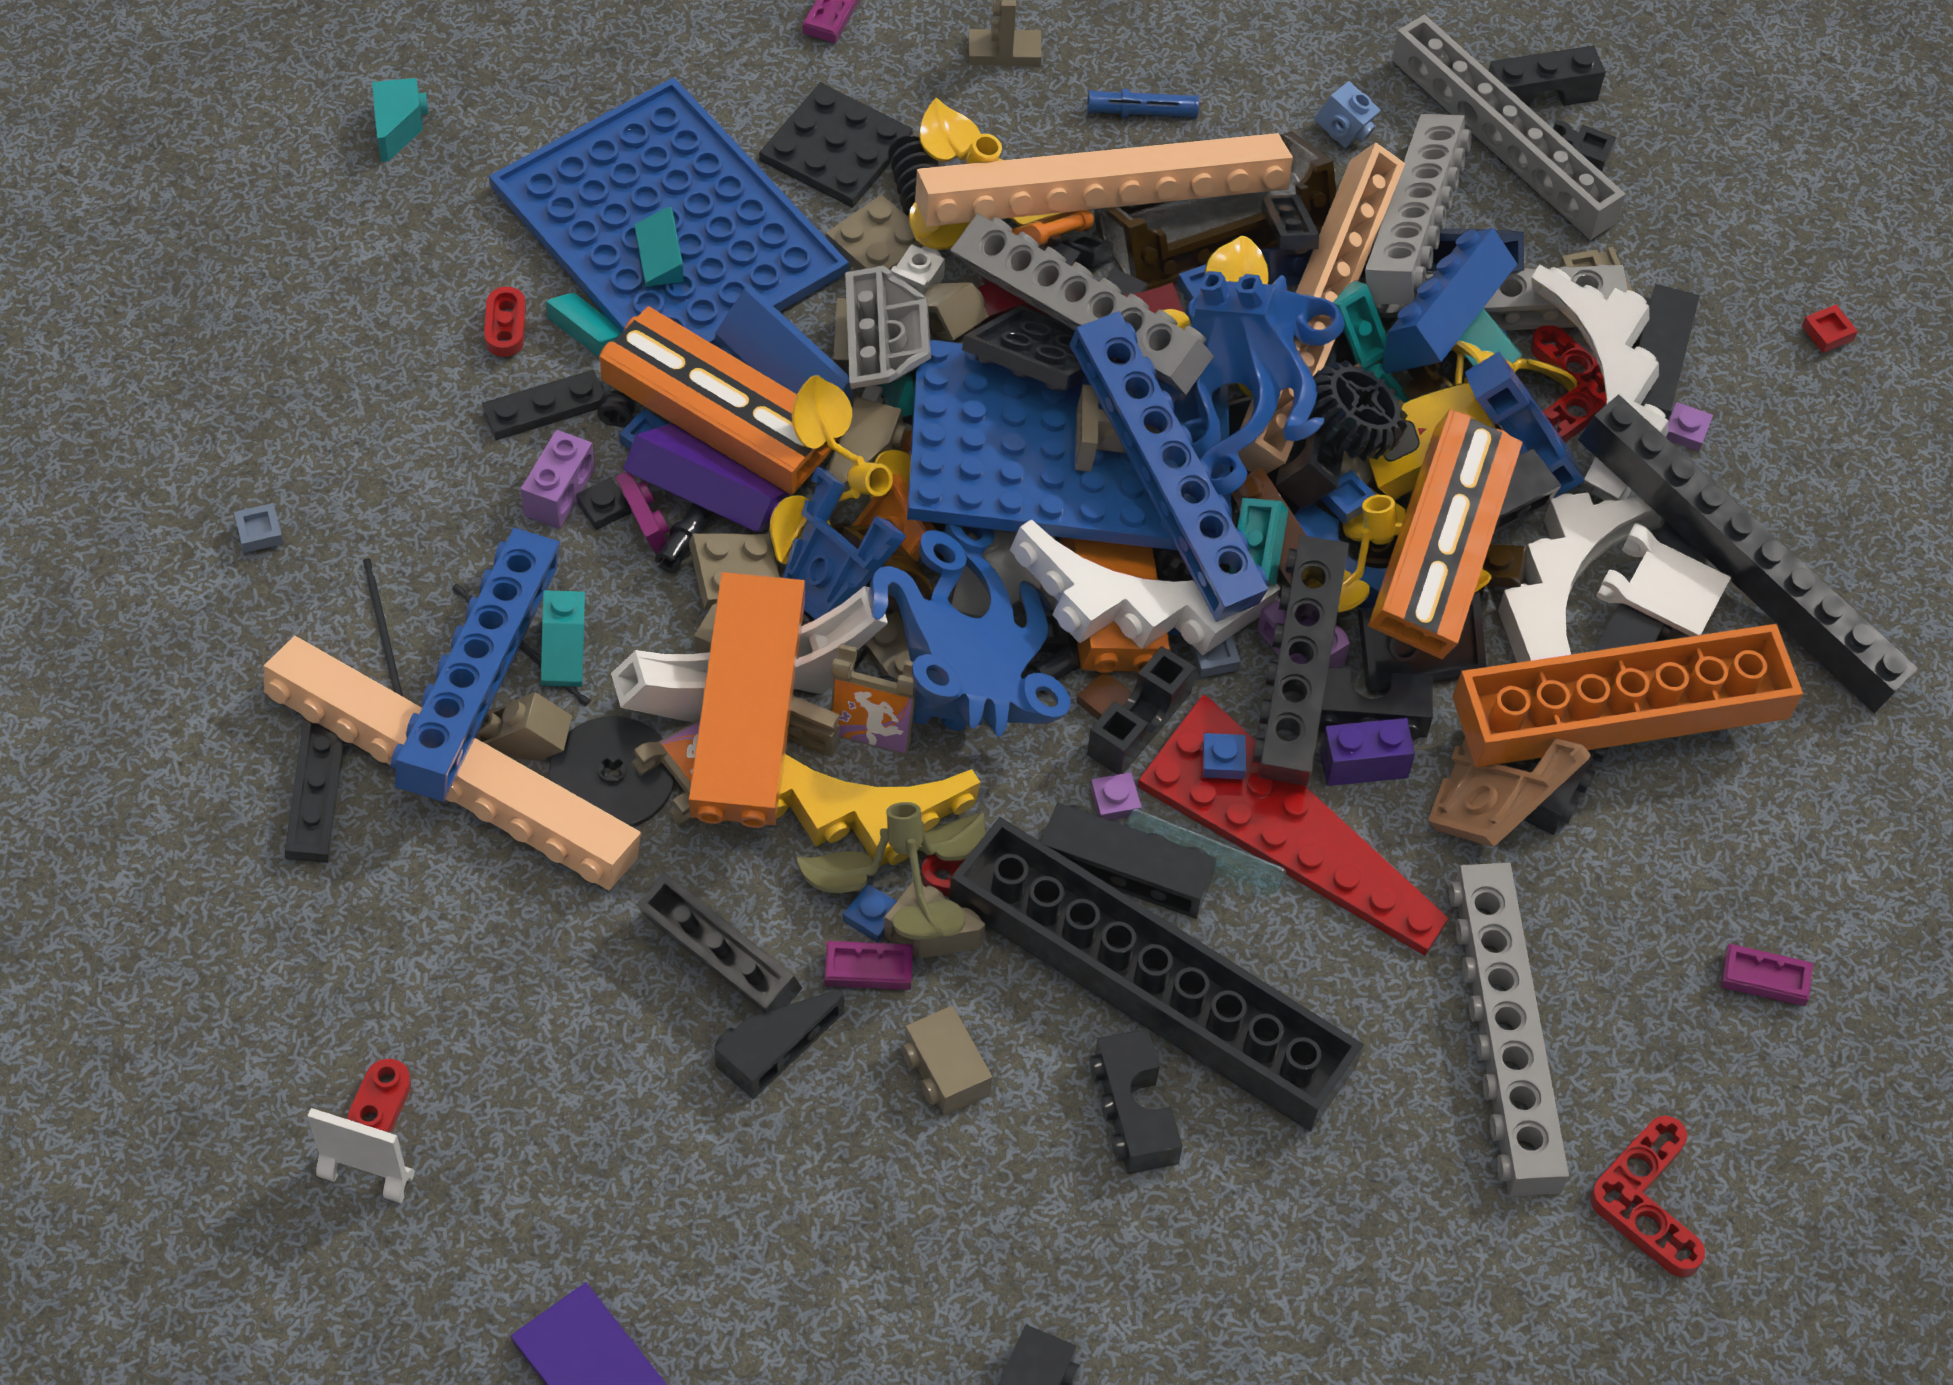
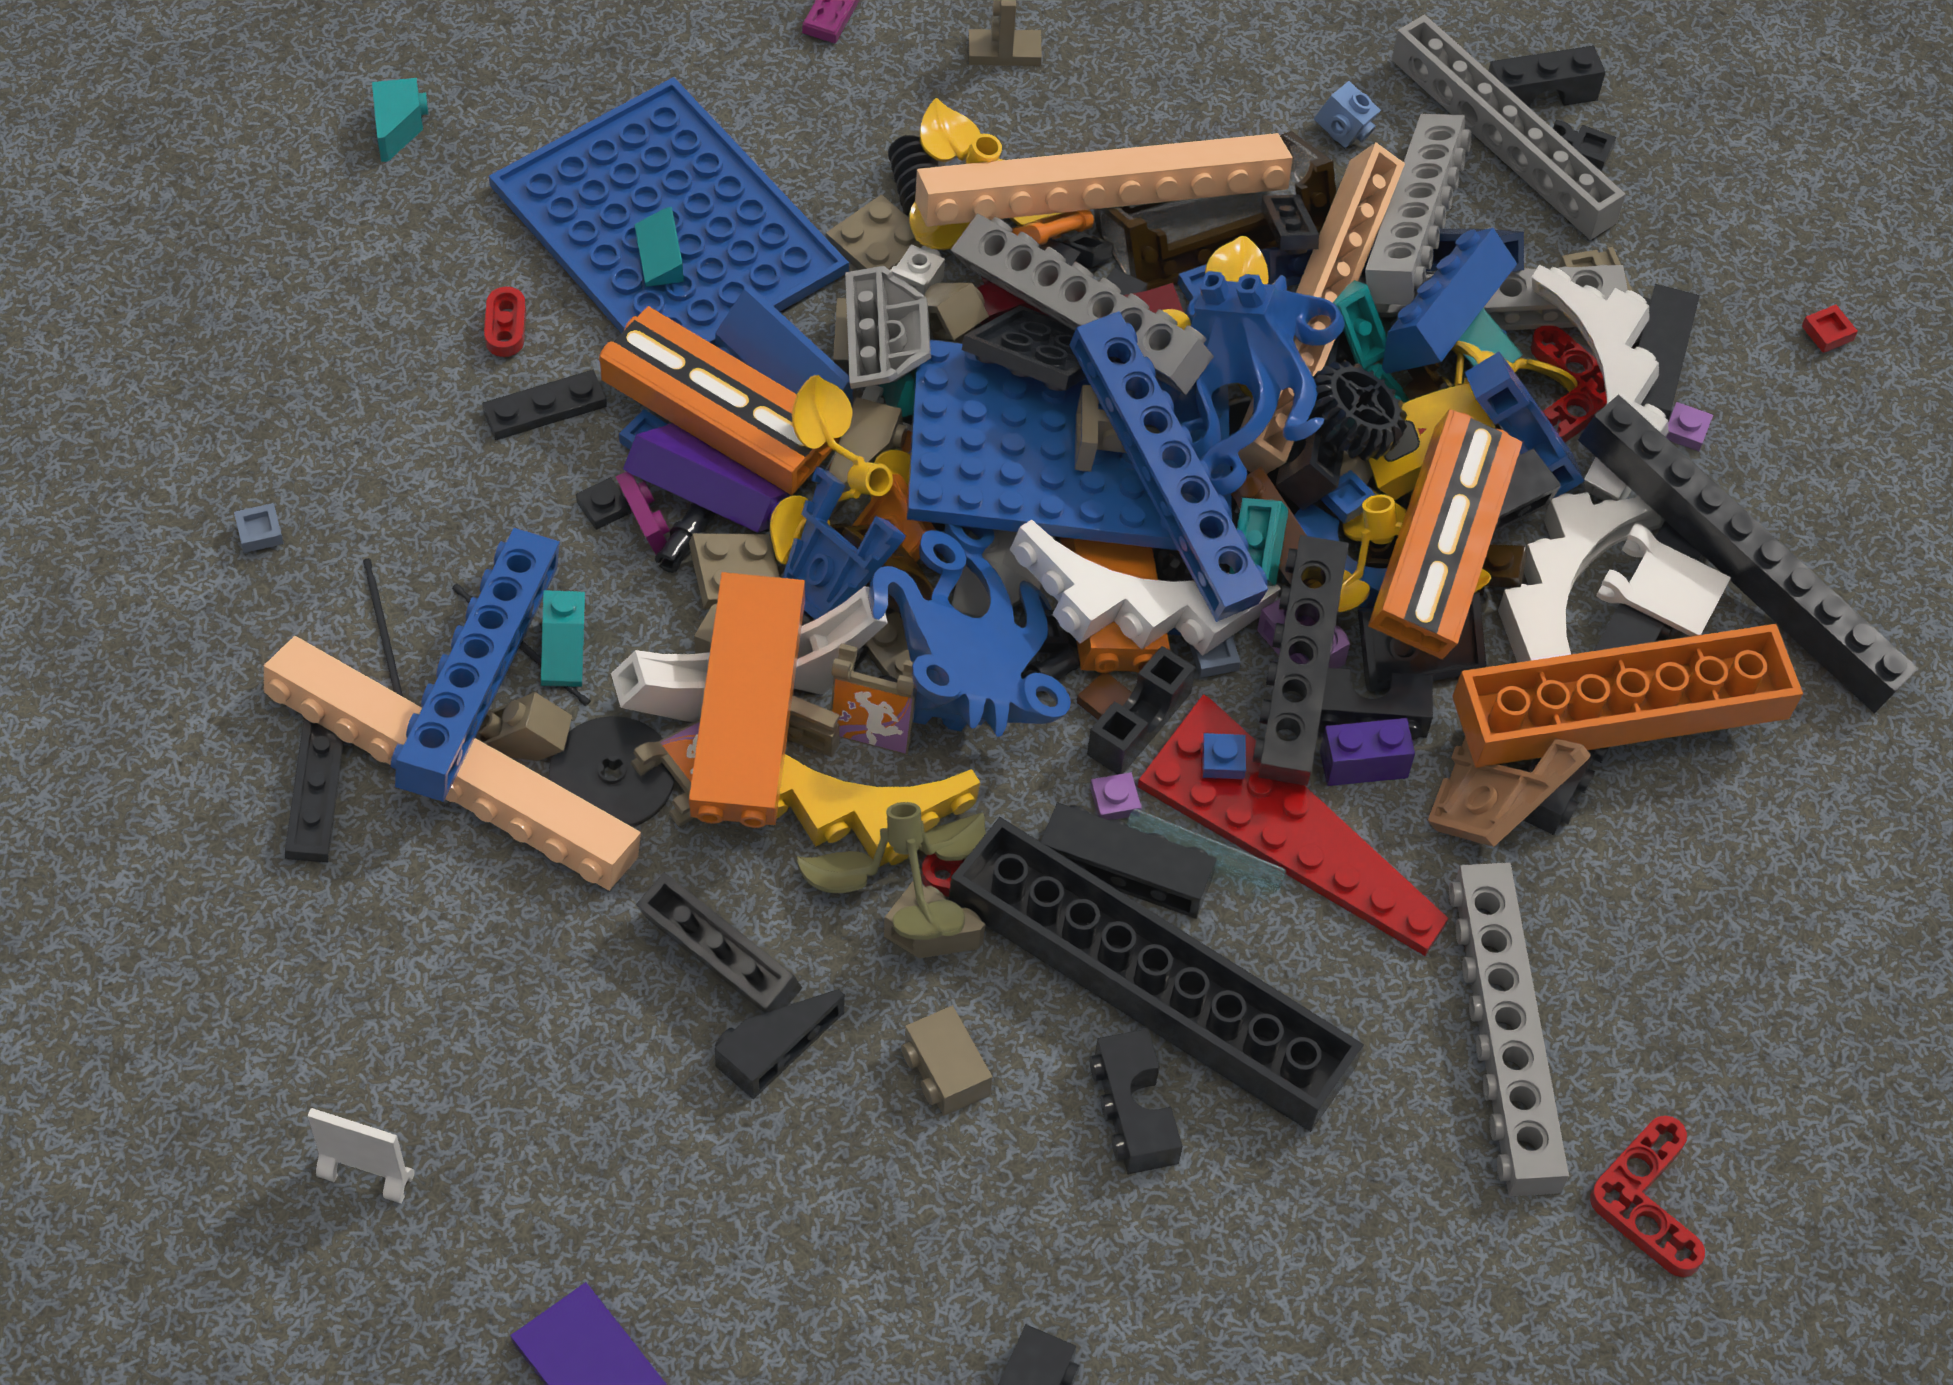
(380, 1097): red plate -> none
(557, 478): medium lavender brick -> none
(581, 321): teal slope -> none
(616, 409): black bush -> none
(834, 144): black plate -> none
(868, 912): blue plate -> none
(868, 965): magenta plate -> none
(1184, 104): blue pin -> none
(1766, 975): magenta plate -> none

